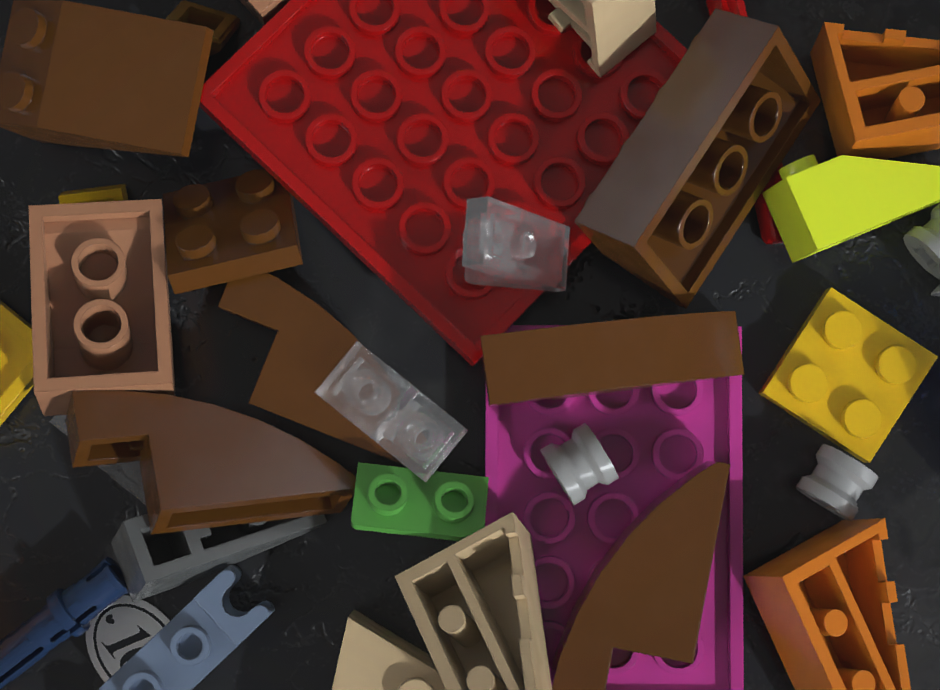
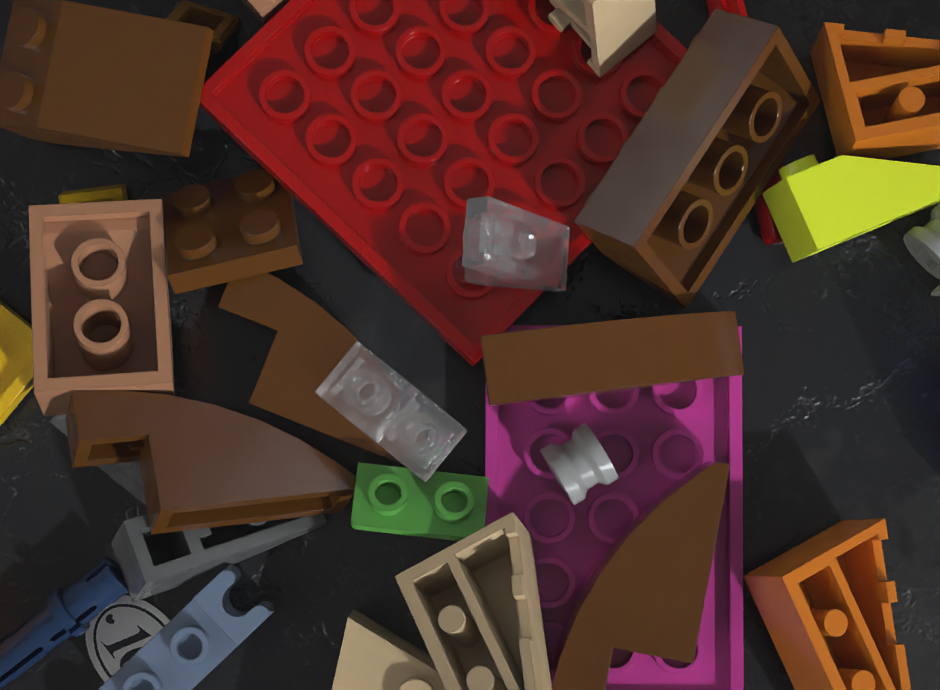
(837, 482): light grey wheel -> none
(848, 375): yellow plate -> none

